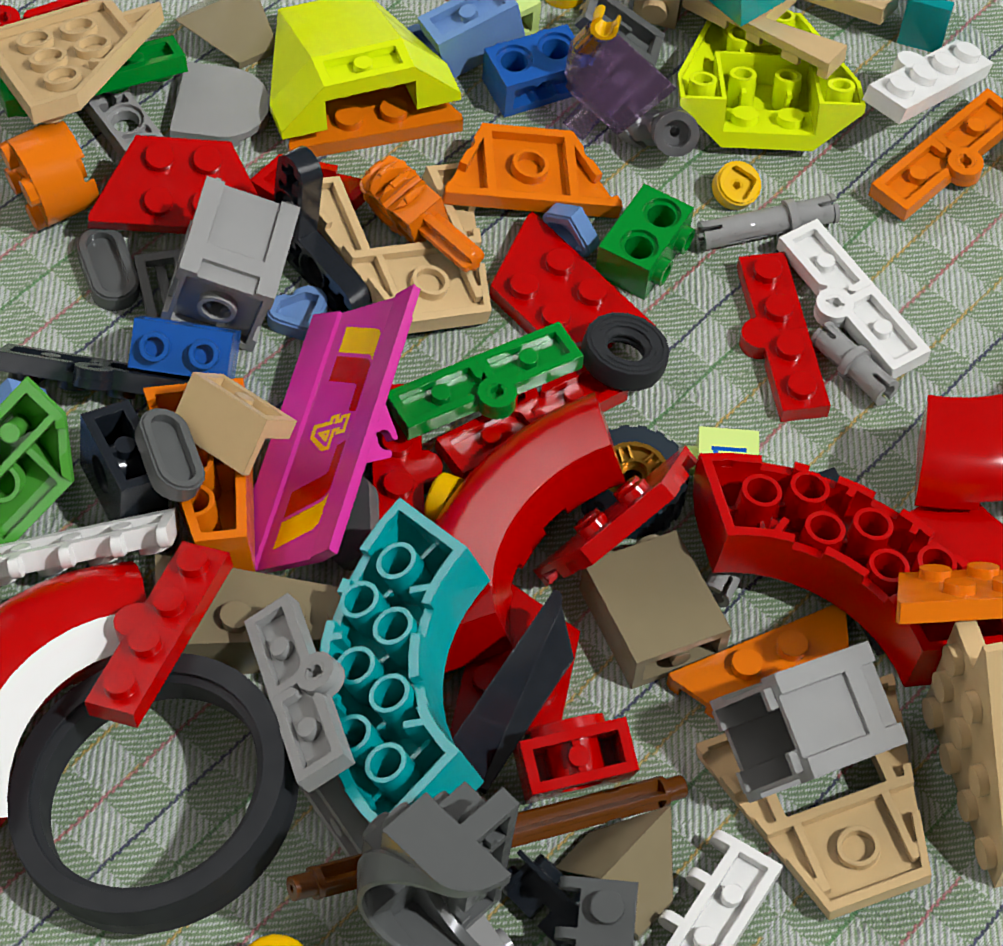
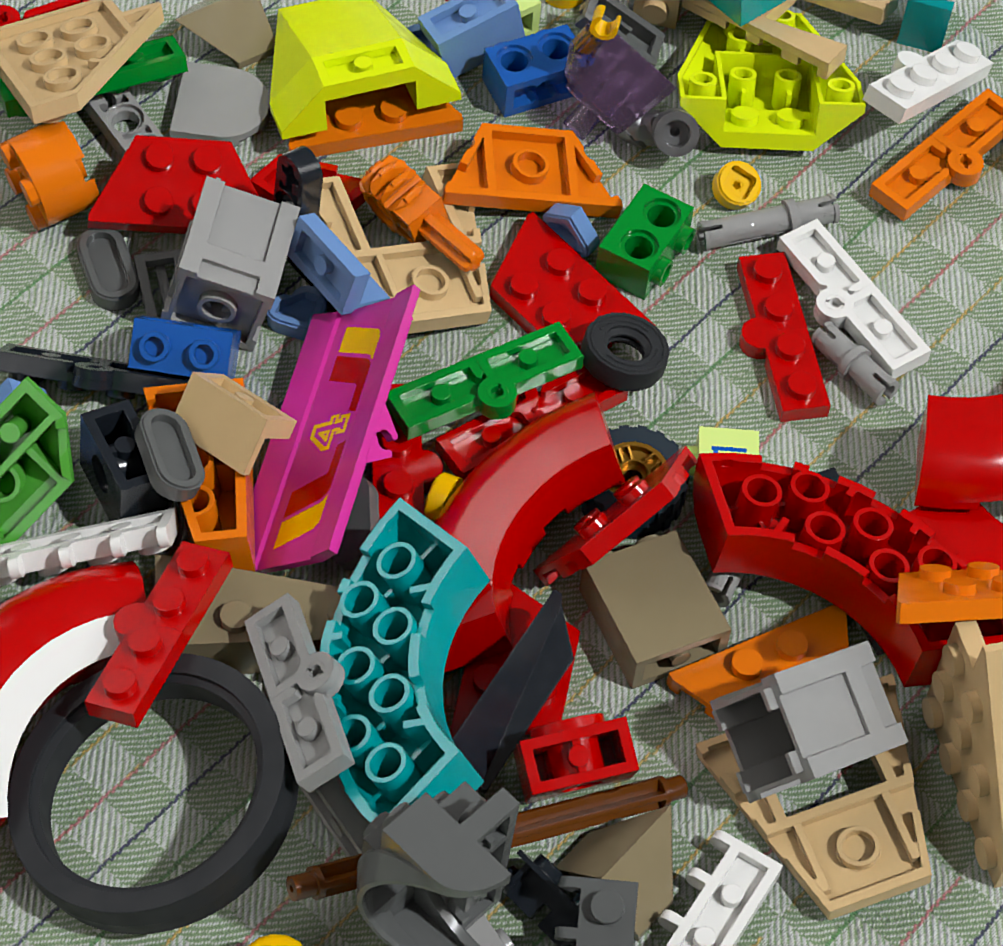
(332, 266): none -> medium blue panel

